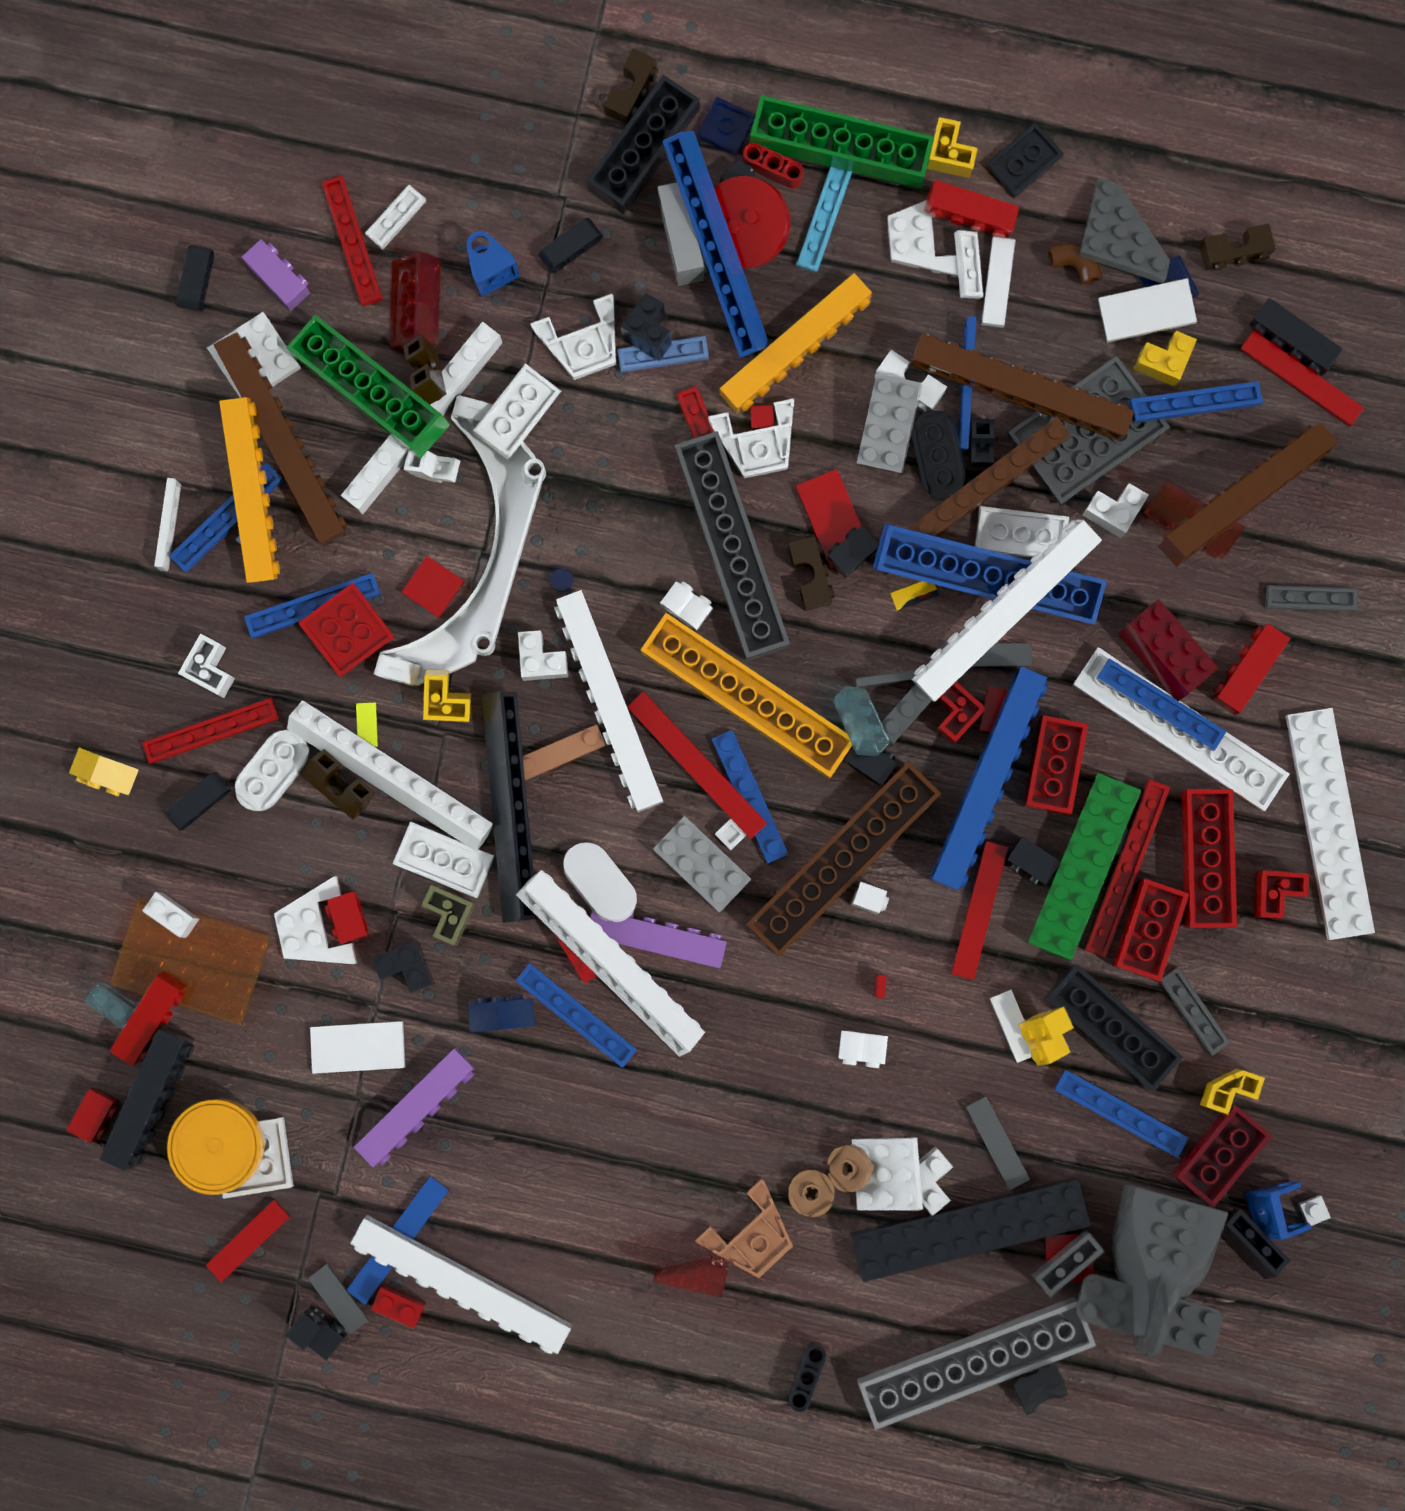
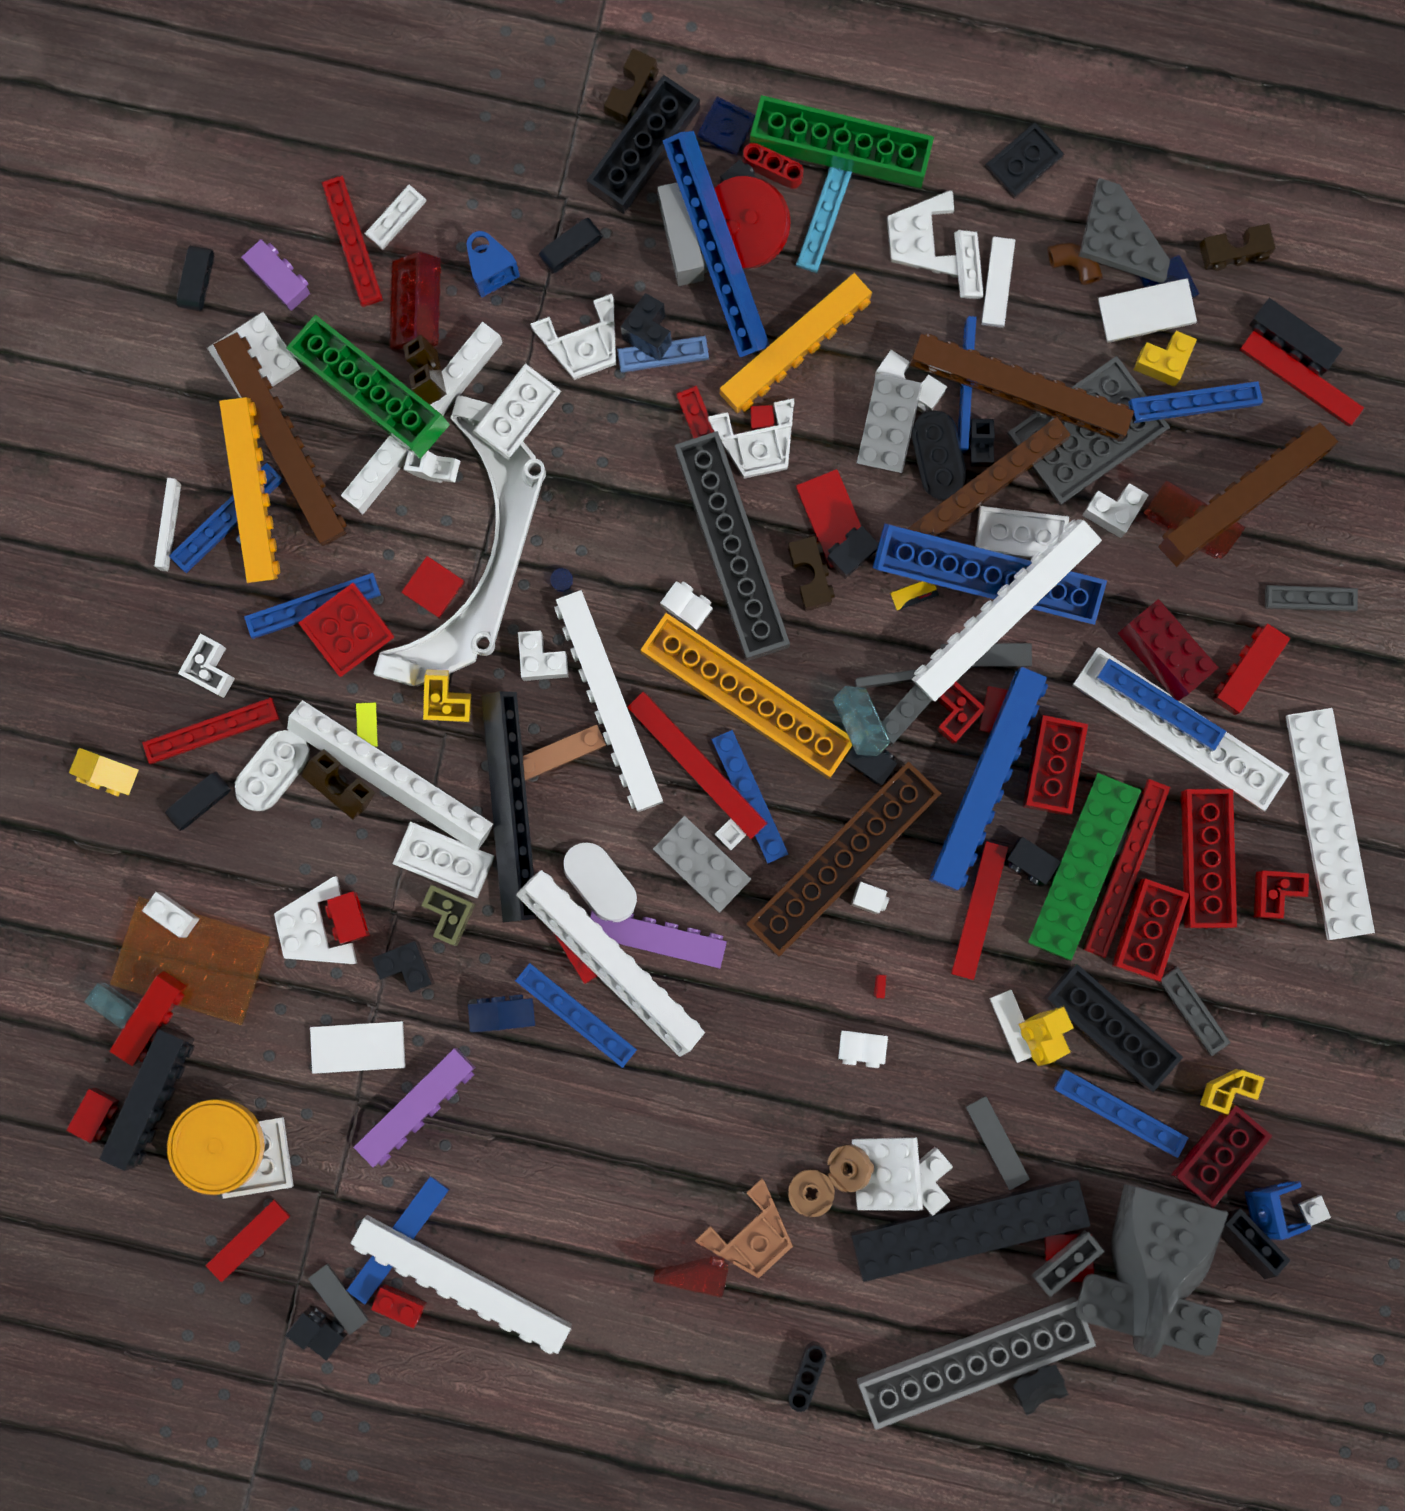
(949, 156): yellow brick -> none
(971, 209): red brick -> none

